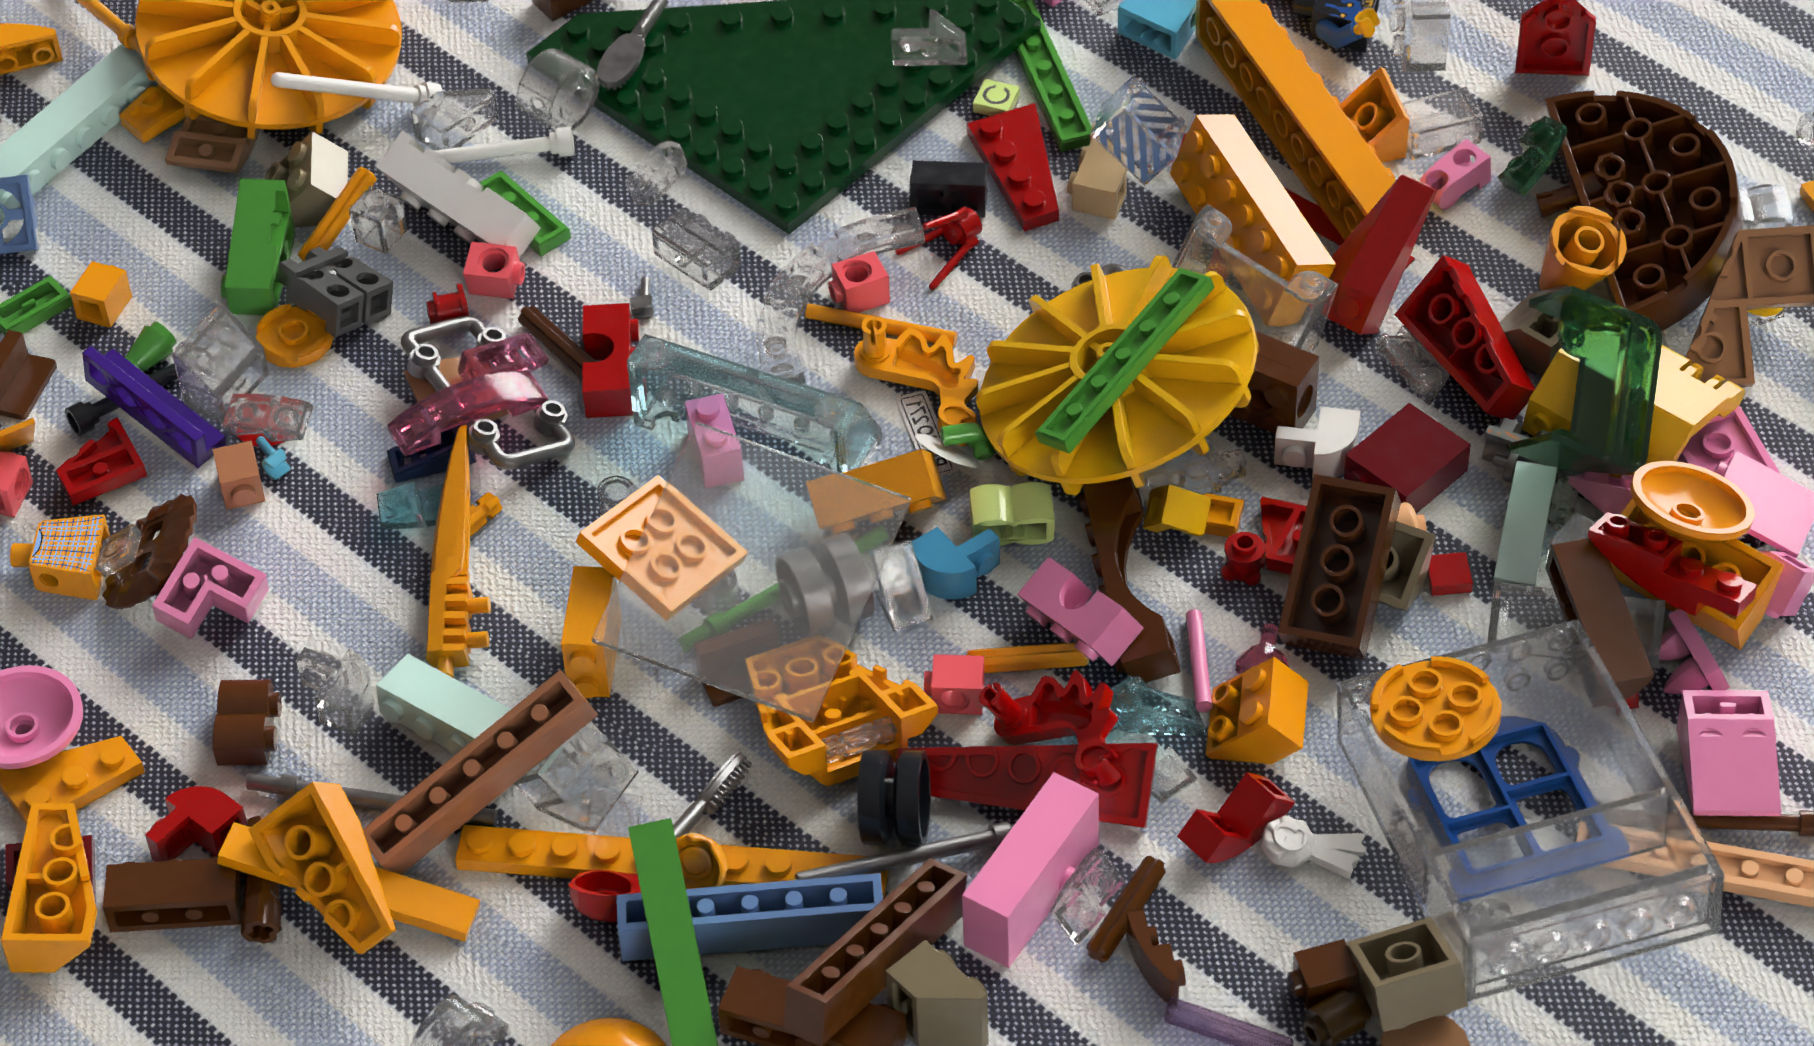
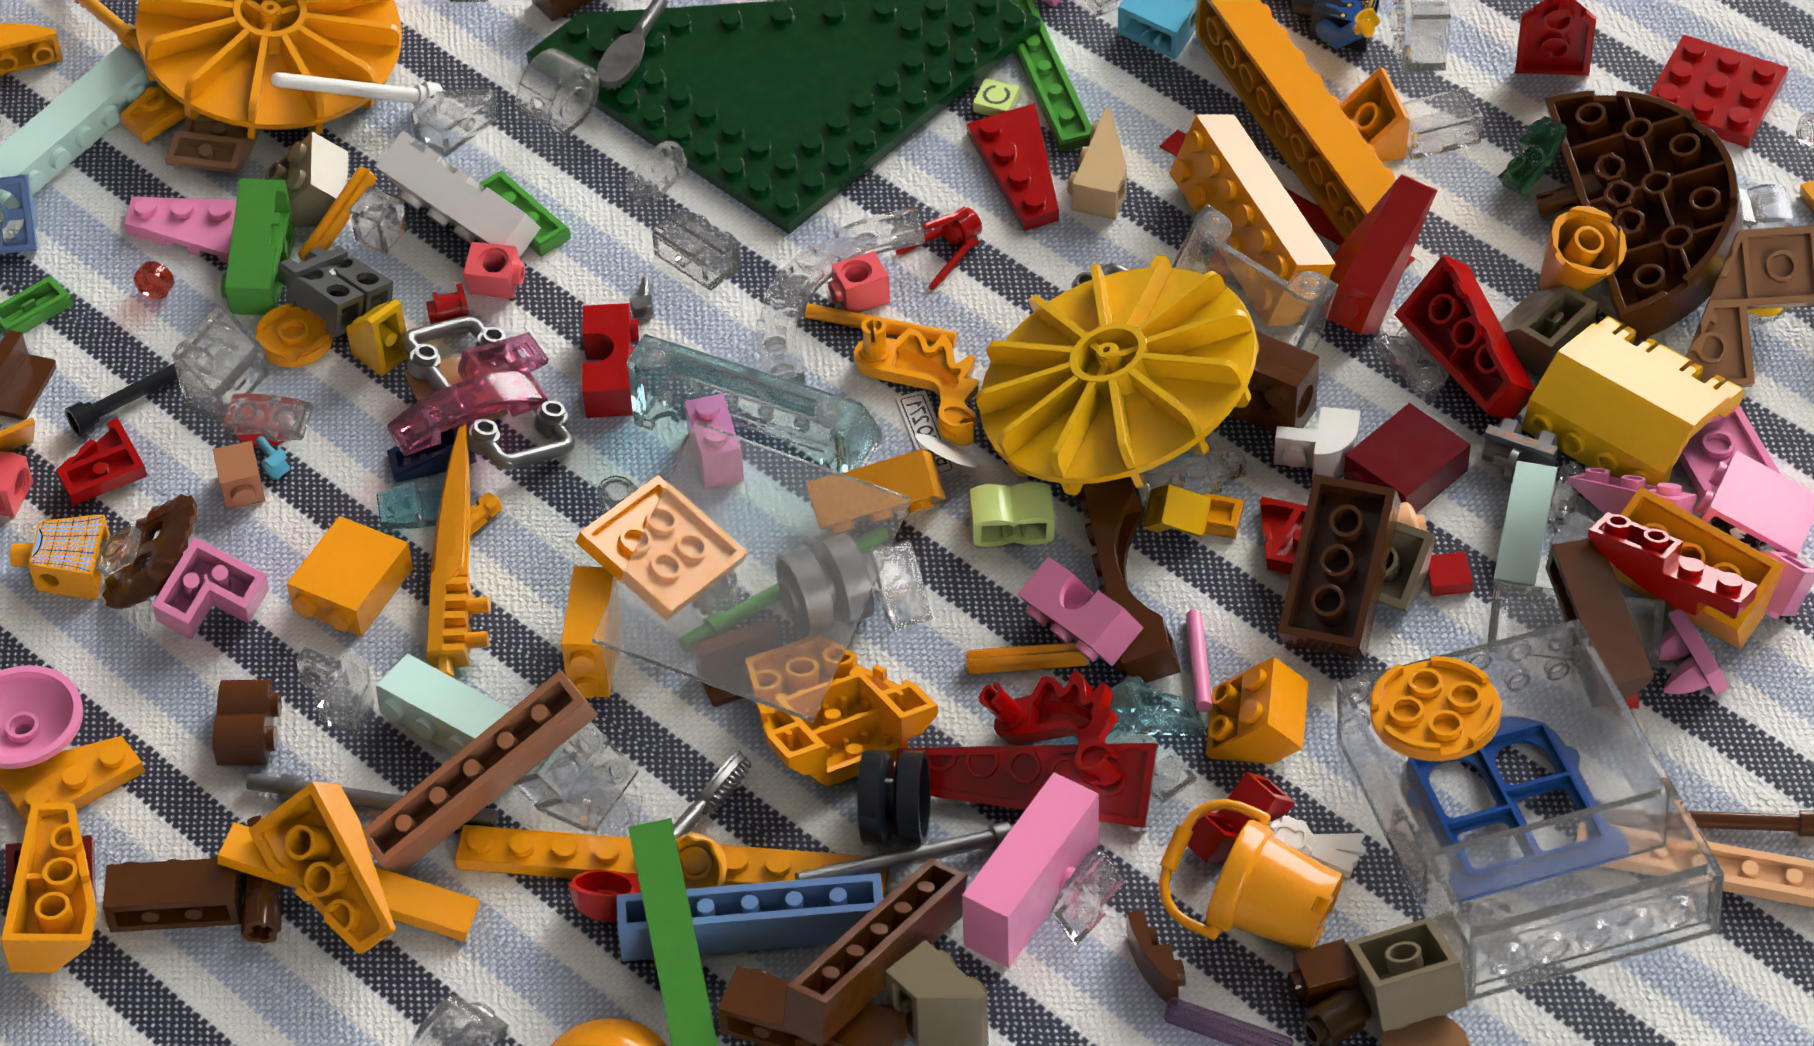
(101, 294): light orange brick -> none
(151, 346): bright green cone -> none
(152, 405): dark purple fence -> none
(154, 280): none -> clear red tile
(194, 223): none -> bright pink wing
(196, 816): red brick -> none
(350, 576): none -> light orange brick
(377, 337): none -> yellow slope
(554, 339): reddish brown axle -> none
(557, 142): white piece -> none
(859, 738): clear axle -> none
(937, 45): clear slope -> none
(946, 187): black hinge -> none
(951, 569): dark azure brick -> none
(956, 683): coral brick -> none
(972, 435): bright green arm -> none
(1124, 360): bright green tile -> none
(1131, 899): reddish brown axle -> none
(1139, 130): clear container -> none
(1245, 558): red brick -> none
(1261, 652): clear pink rock -> none
(1262, 885): none -> light orange piece
(1456, 173): bright pink leg -> none
(1613, 386): clear green windscreen -> none
(1691, 502): light orange dish -> none
(1721, 87): none -> red plate
(1729, 752): bright pink slope -> none

